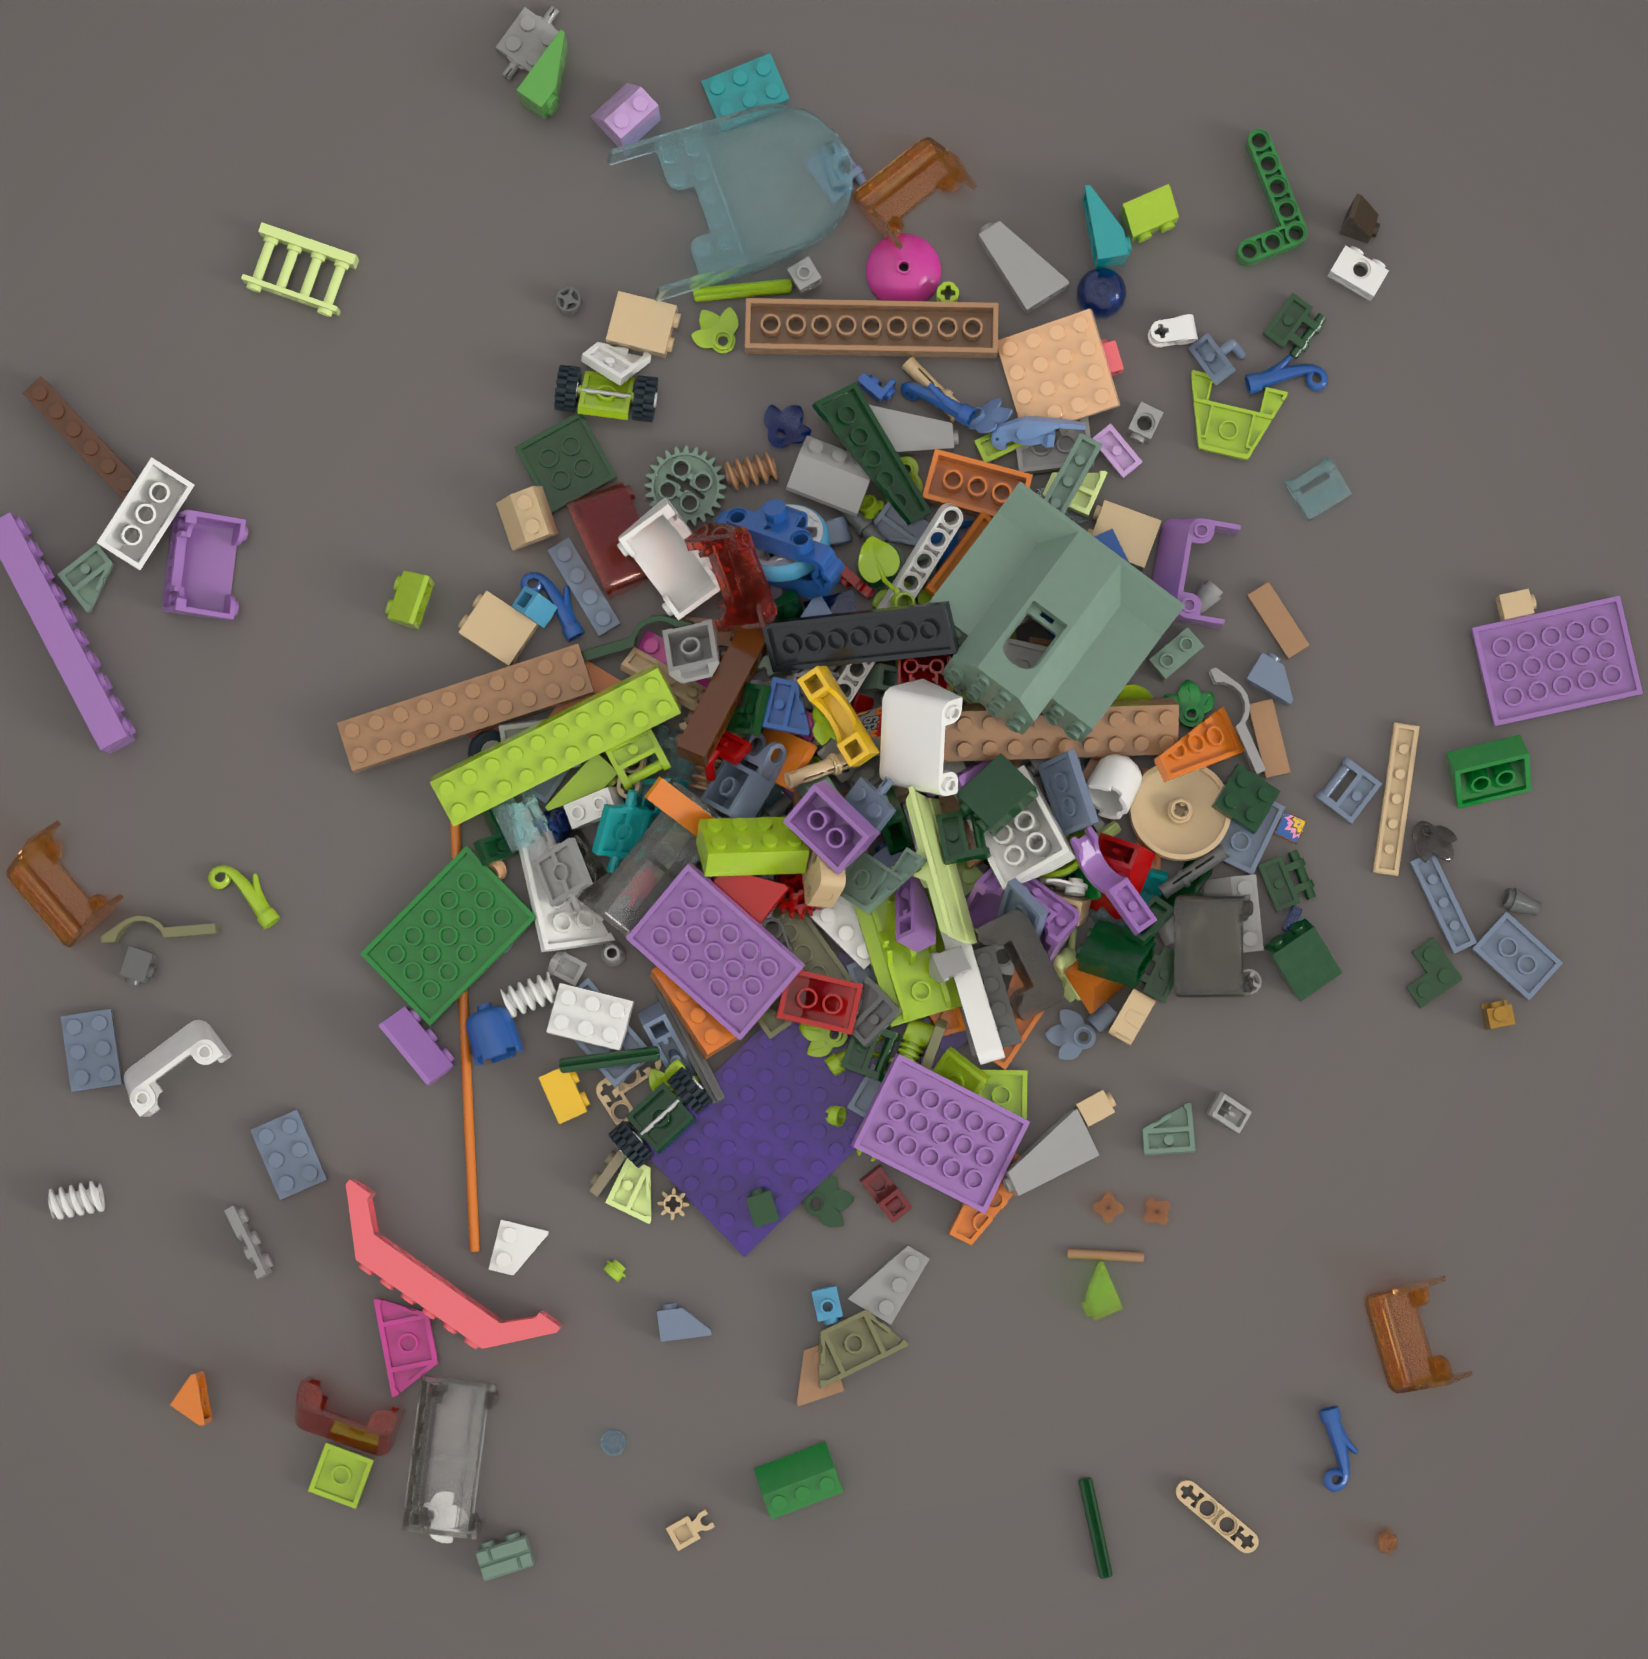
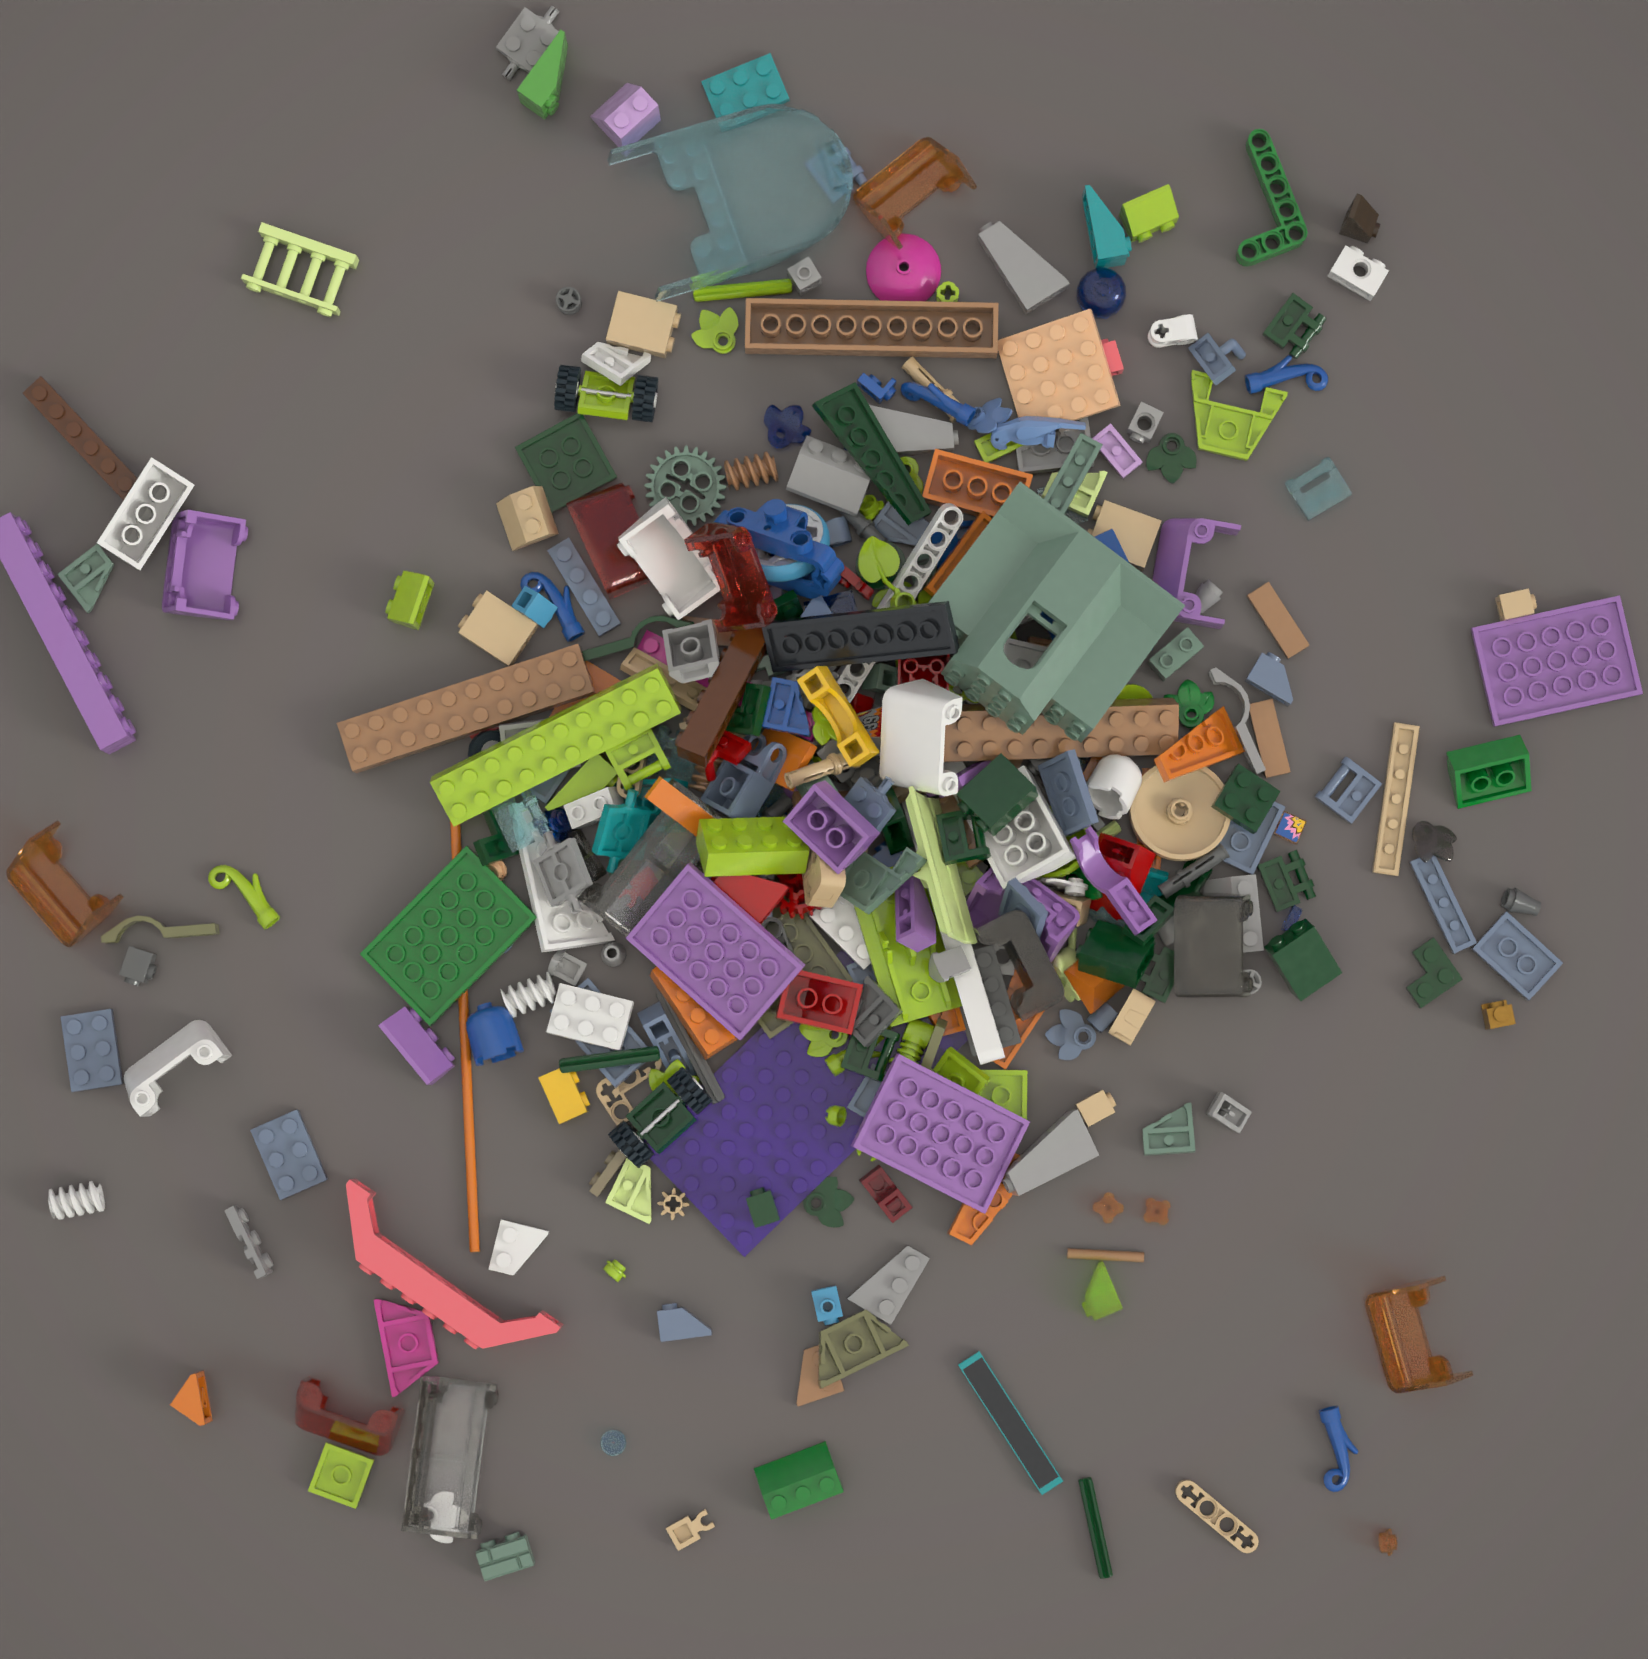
(1010, 1422): none -> black tile
(1171, 461): none -> dark green plate

